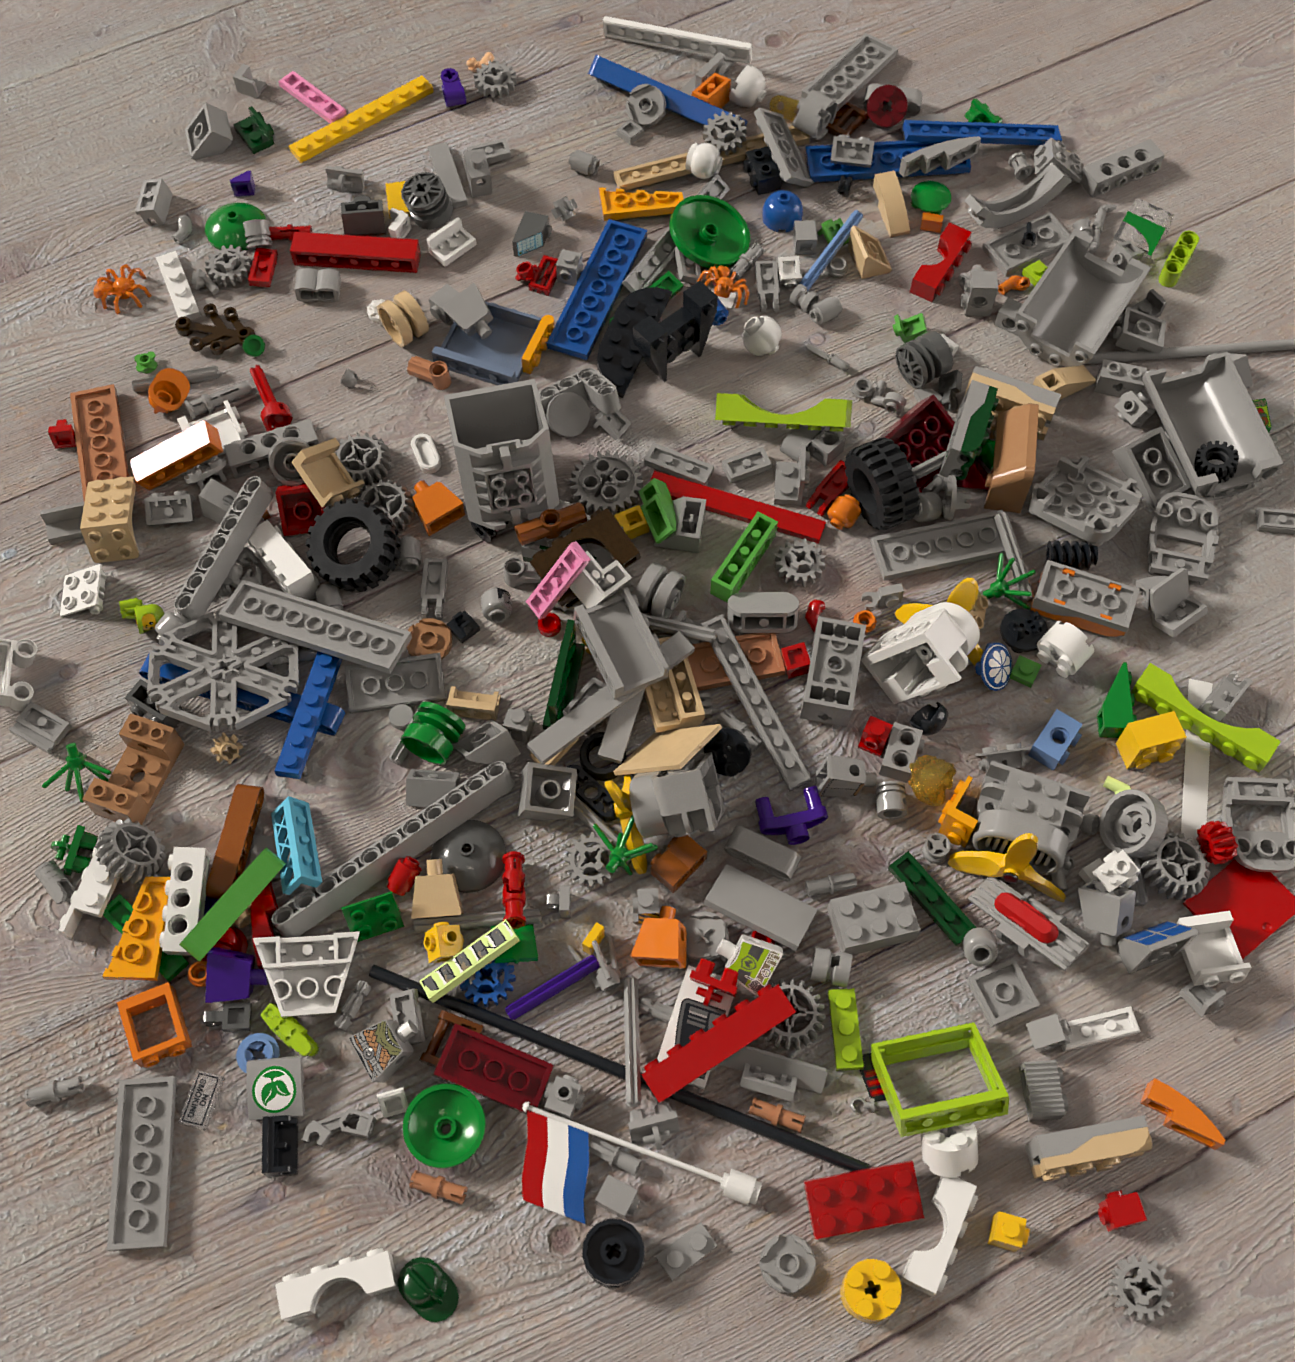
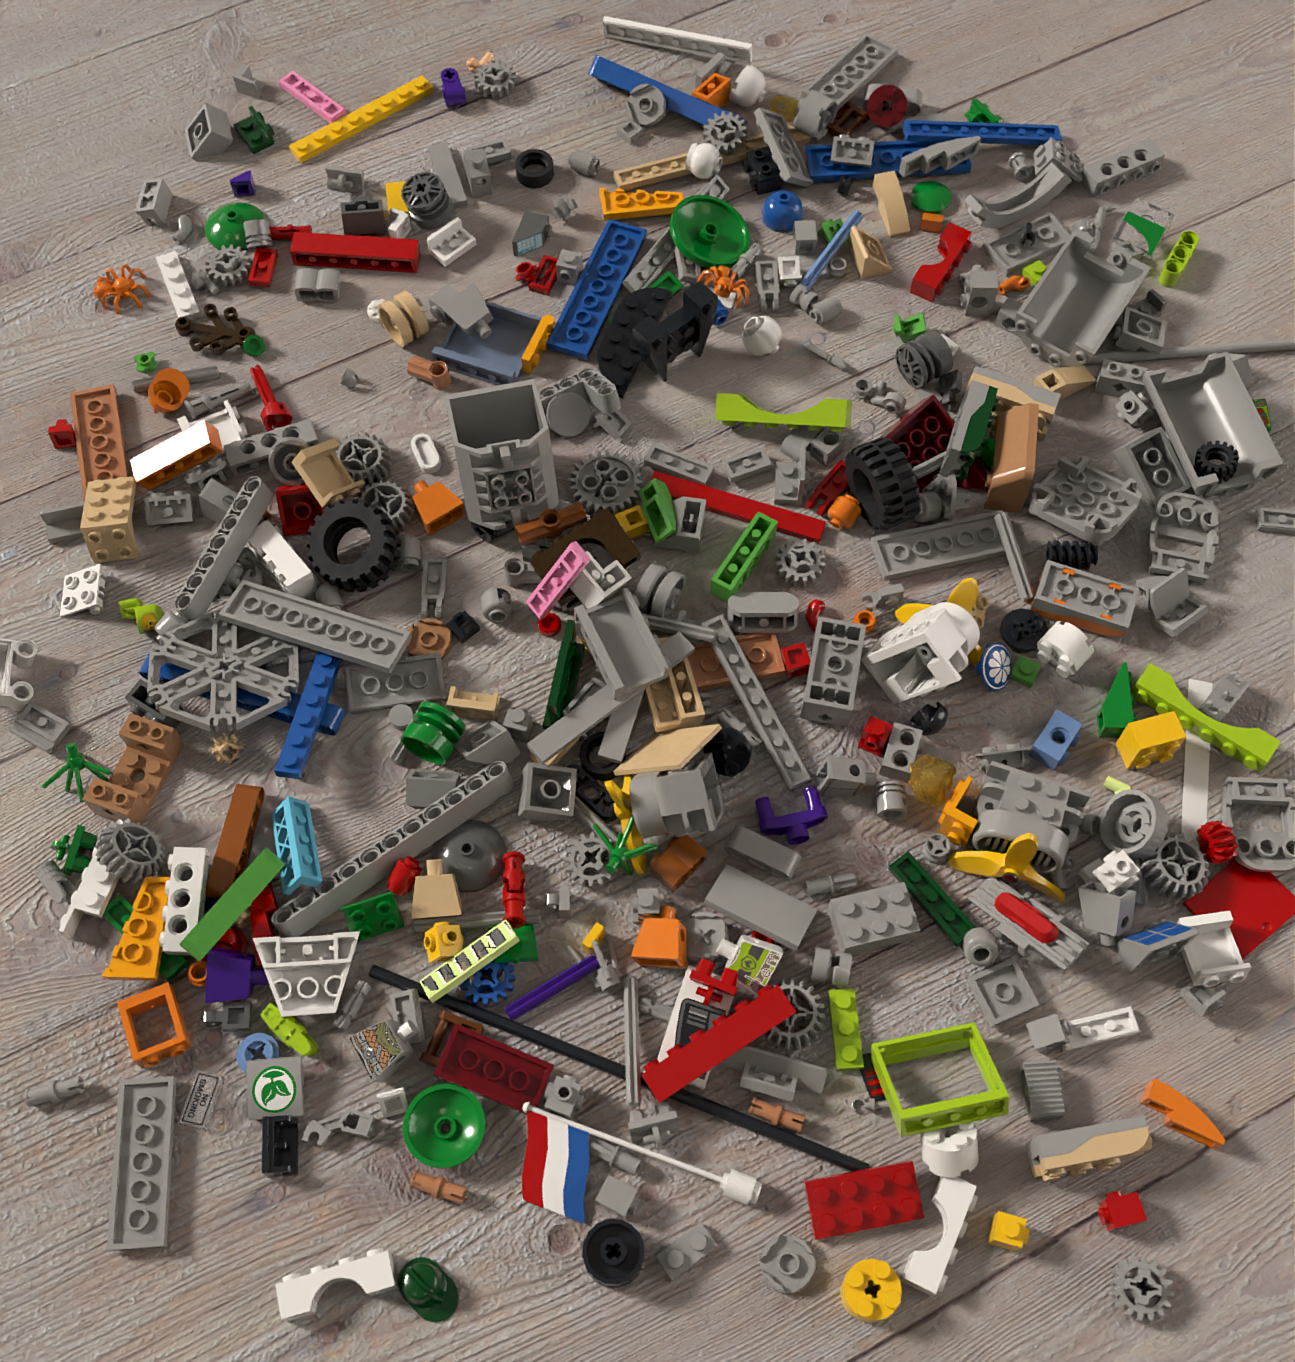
(534, 180): none -> black tyre
(1001, 587): green plant -> none

